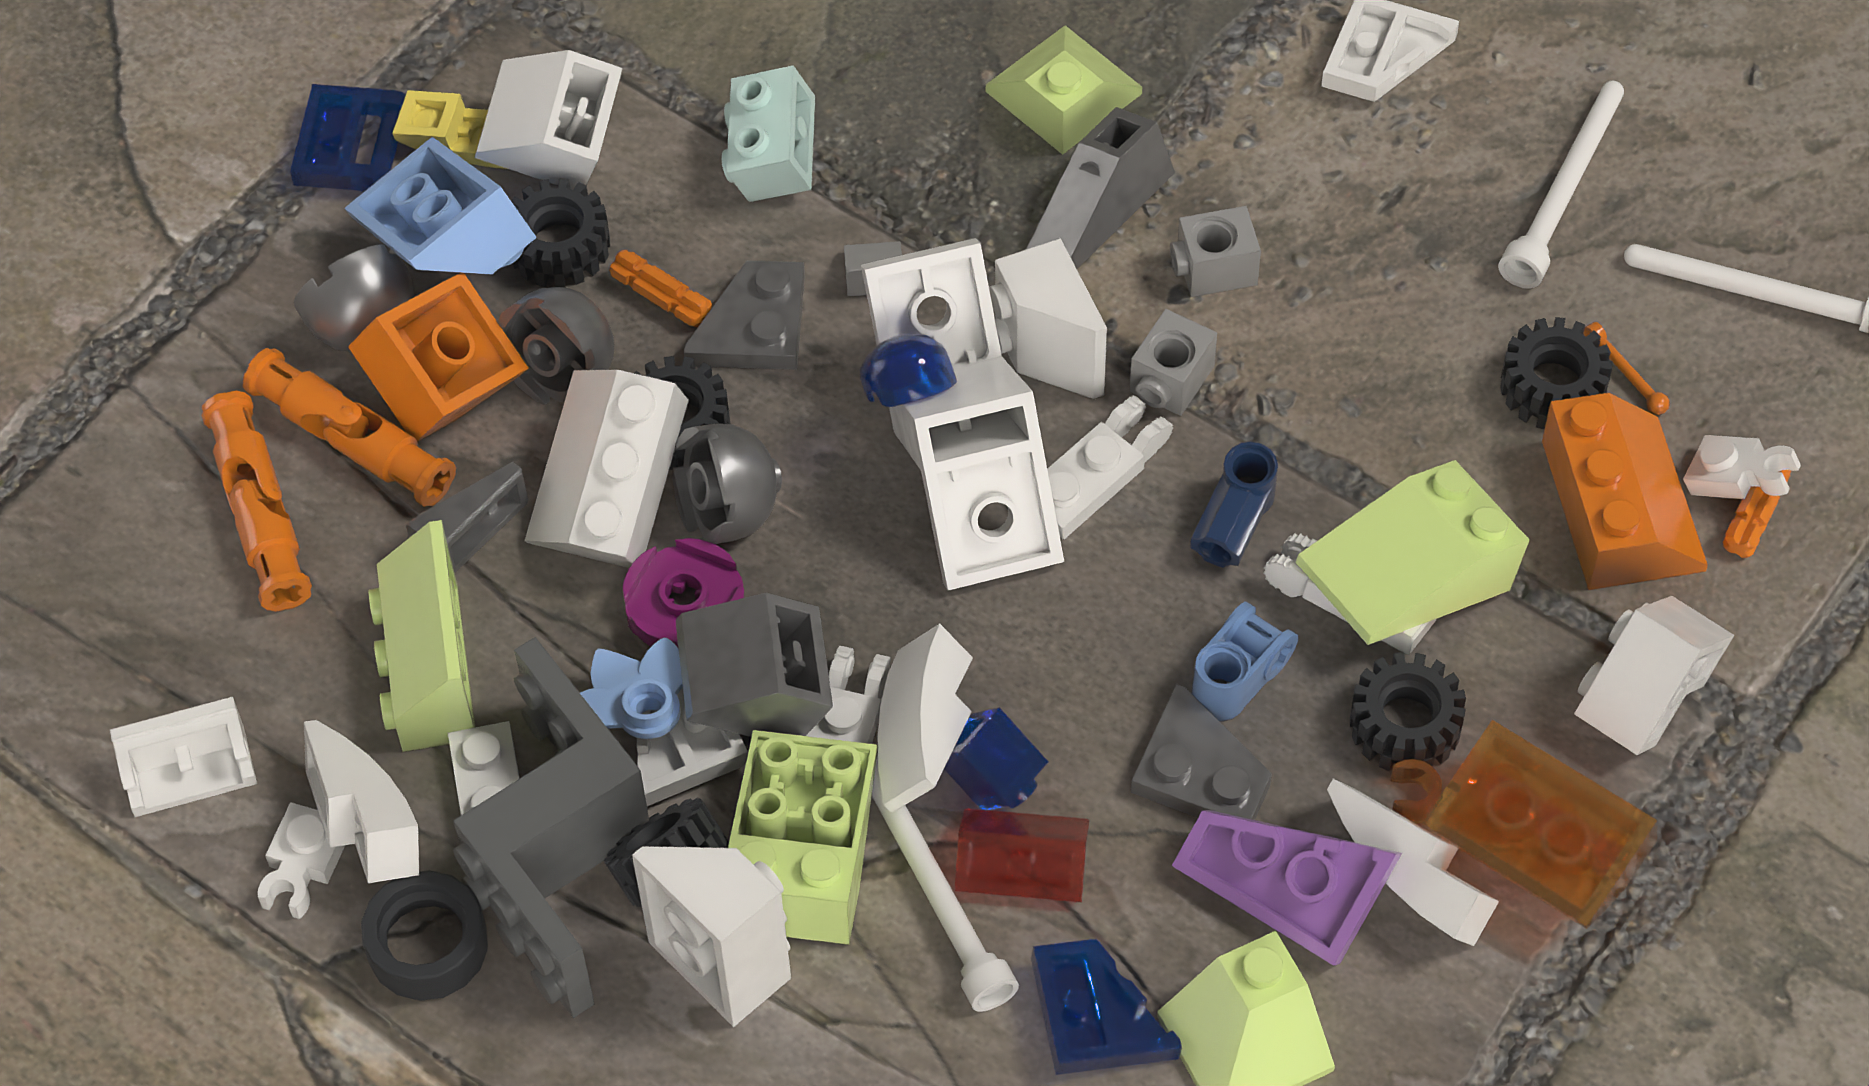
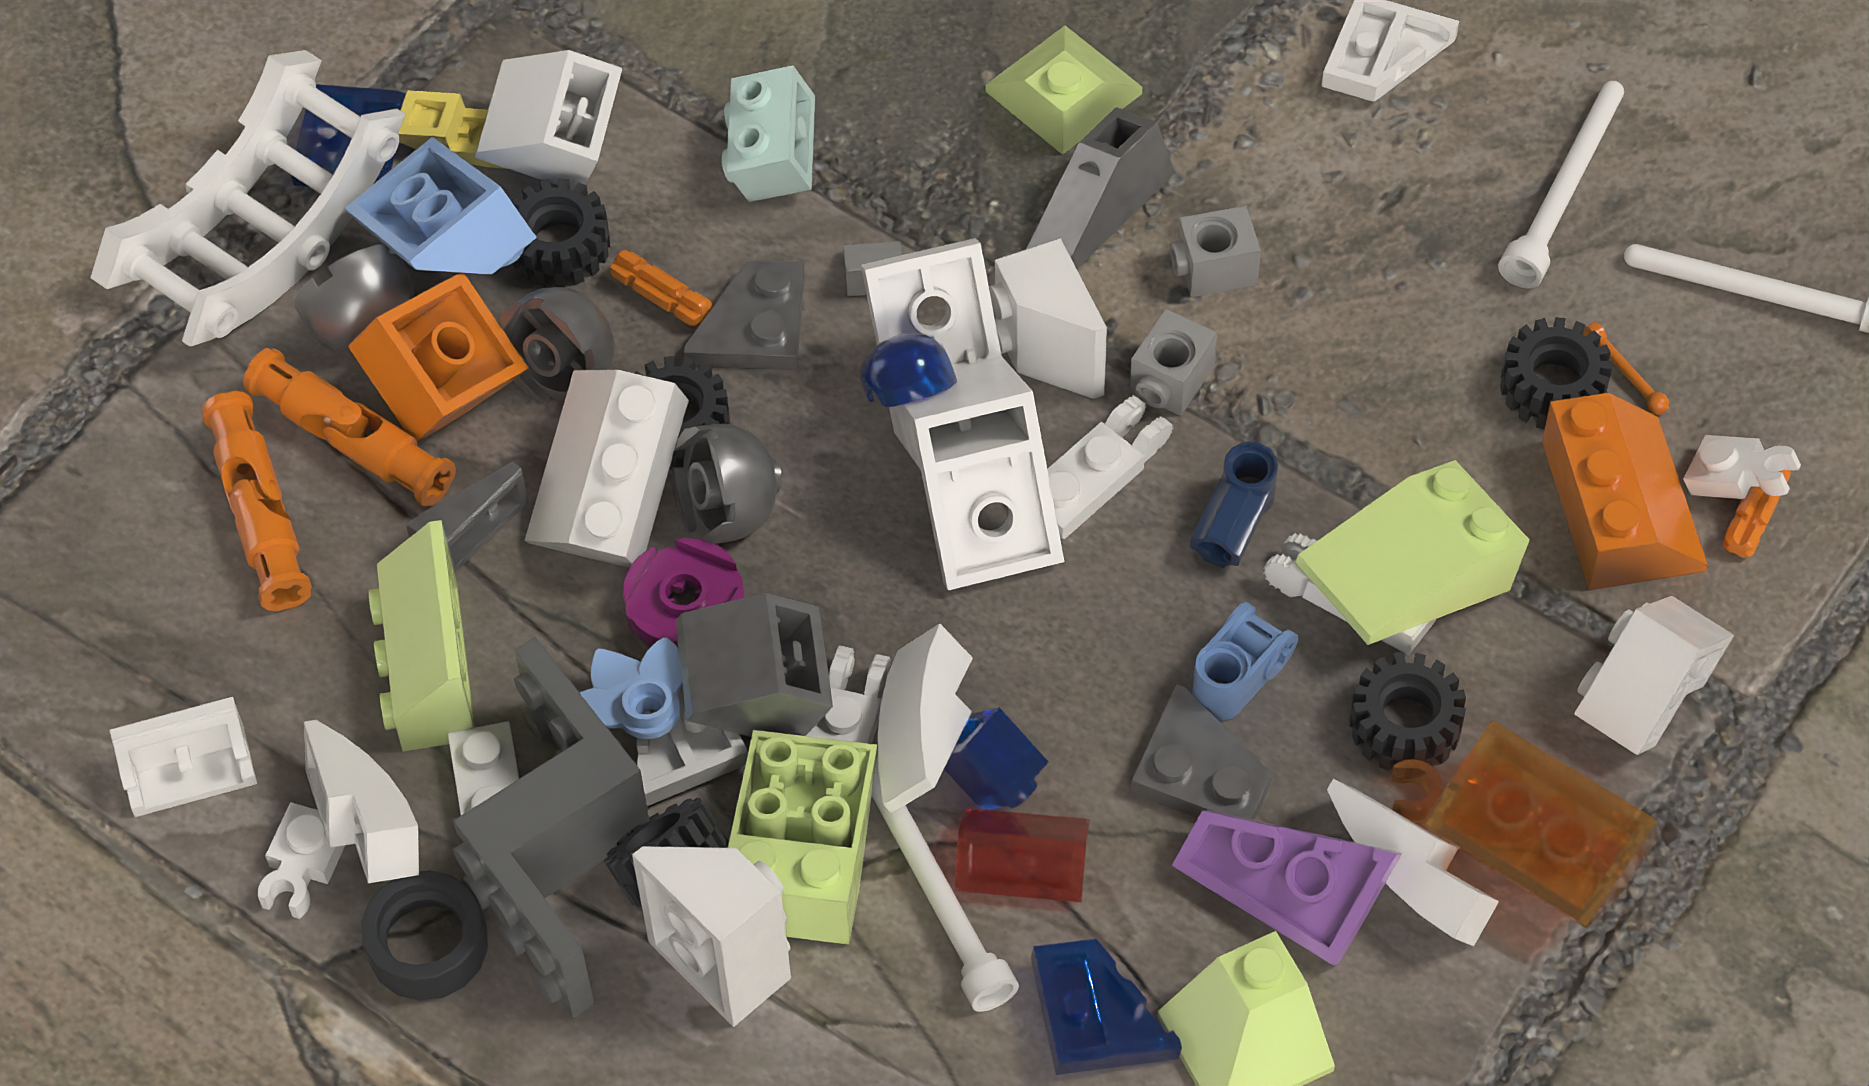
(220, 188): none -> white fence

